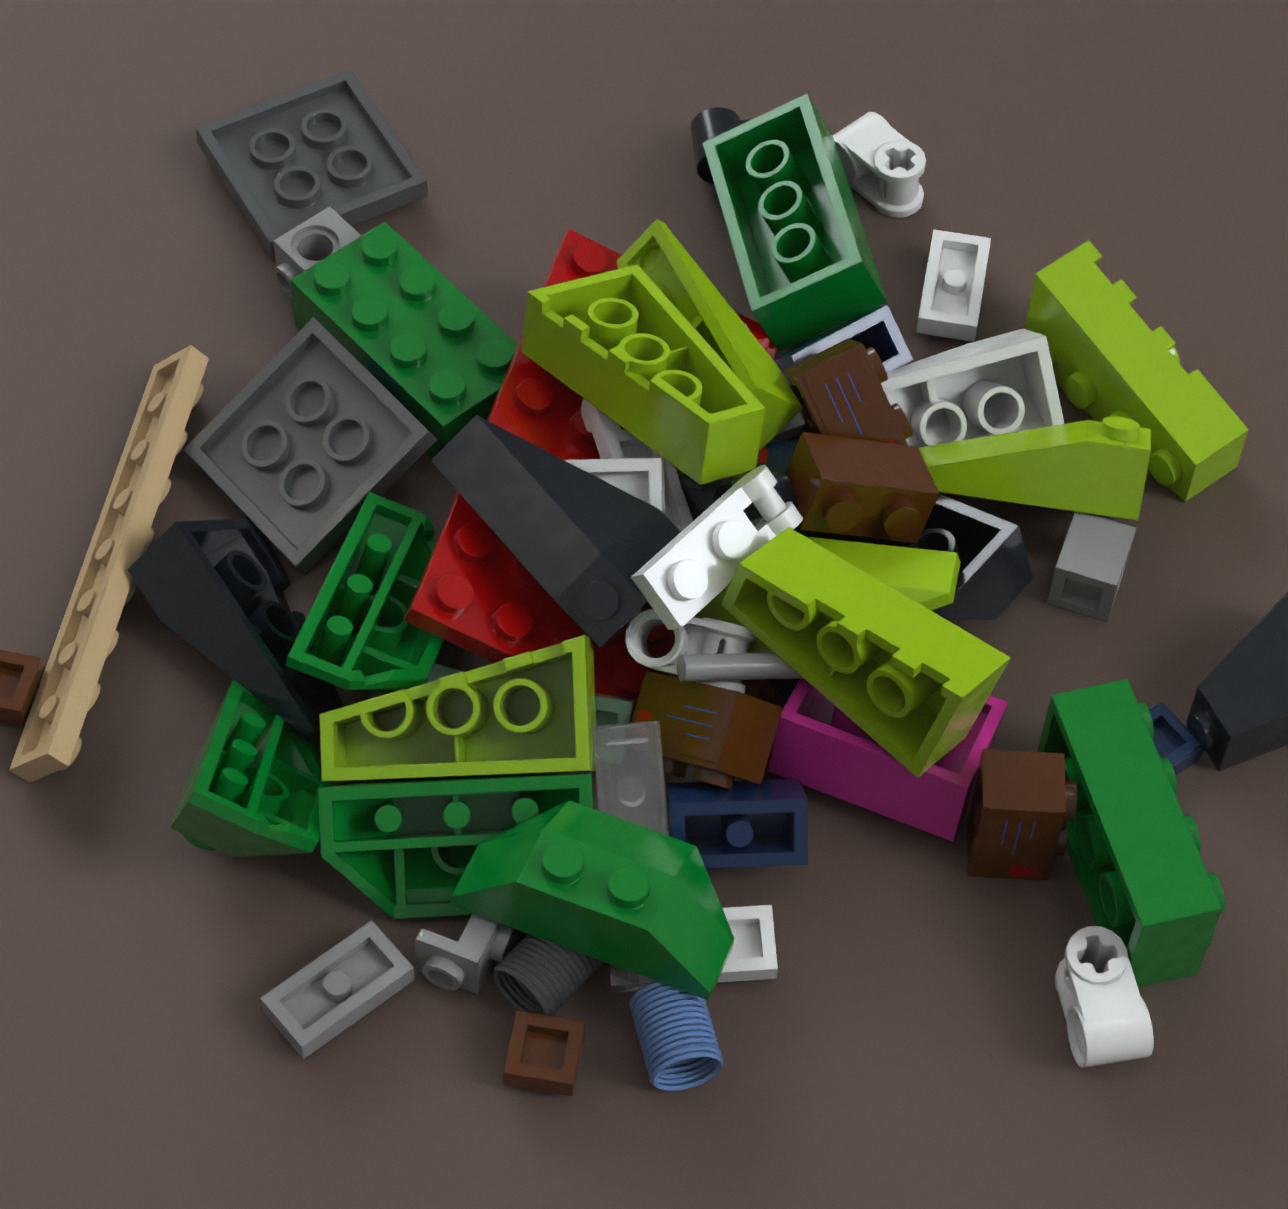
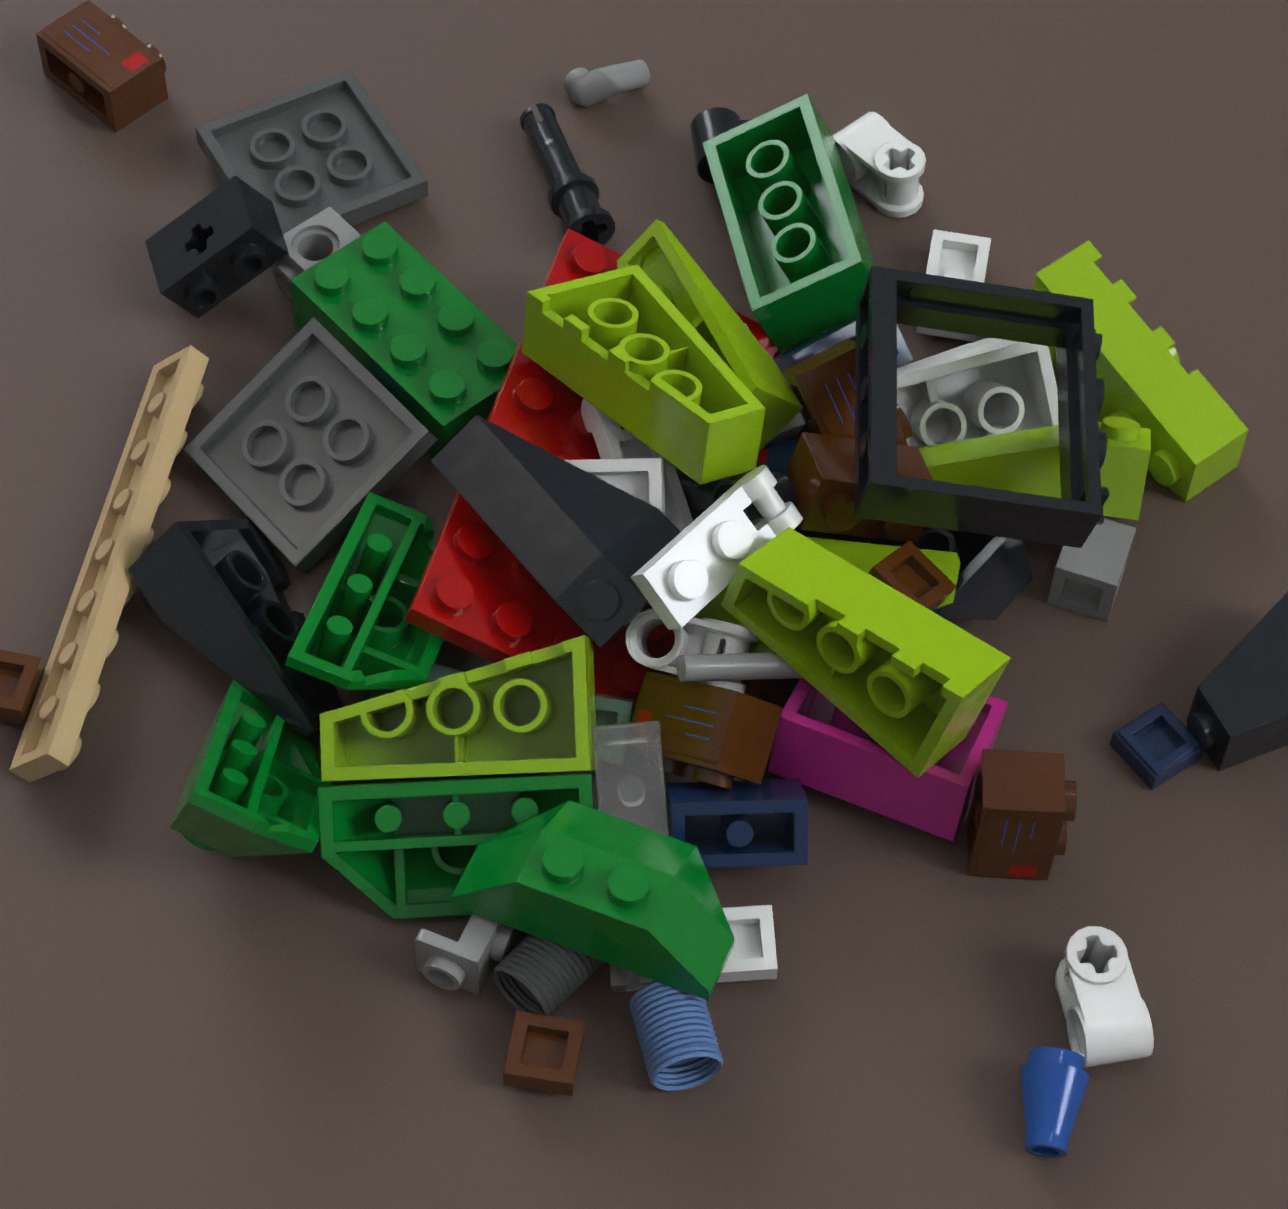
(102, 65): none -> reddish brown brick
(216, 247): none -> black brick
(337, 989): light grey plate -> none
(571, 193): none -> black pin
(594, 86): none -> light grey arm
(914, 576): none -> reddish brown plate
(993, 312): none -> black window
(1051, 1095): none -> blue cone
(1129, 834): green brick -> none

